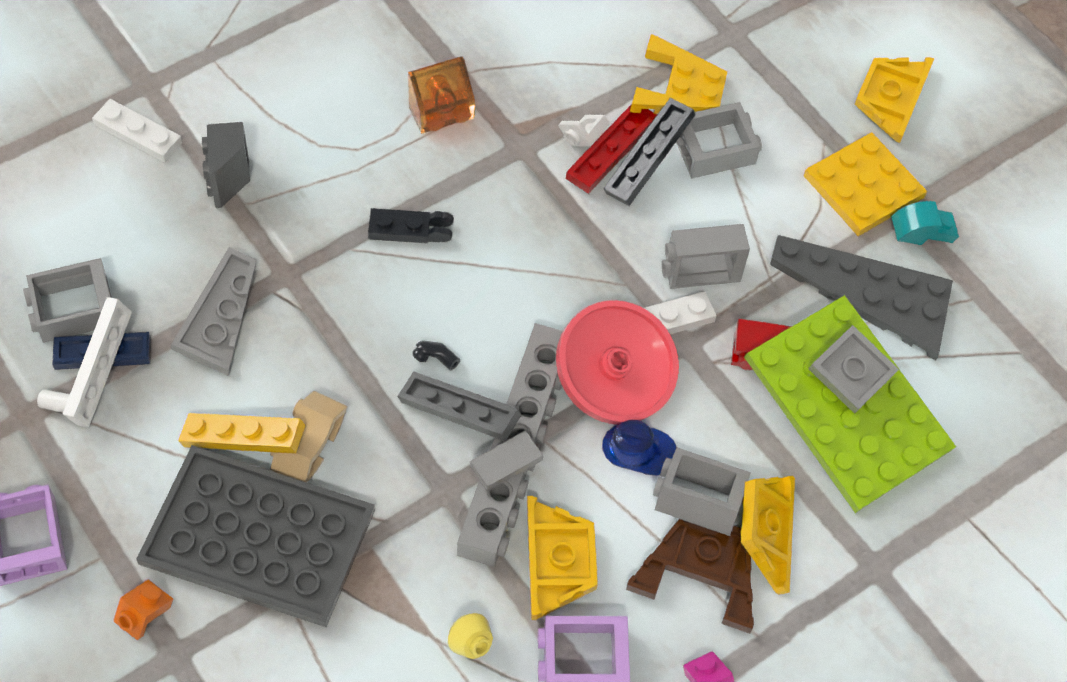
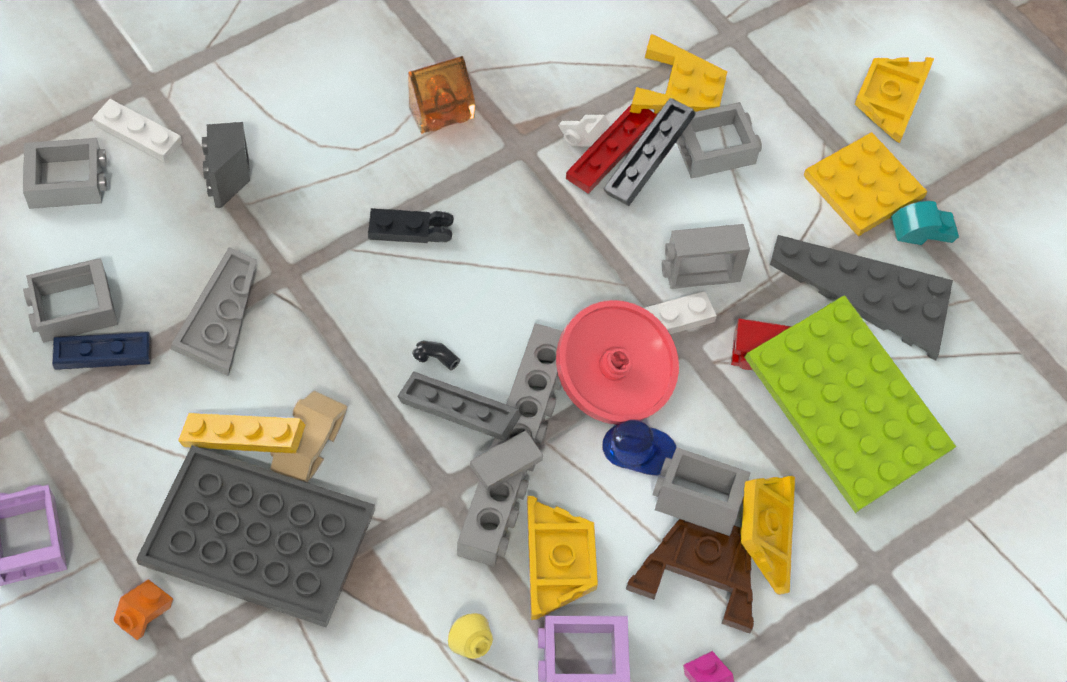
(64, 193): none -> light grey window
(82, 401): white piece -> none
(853, 369): light grey plate -> none

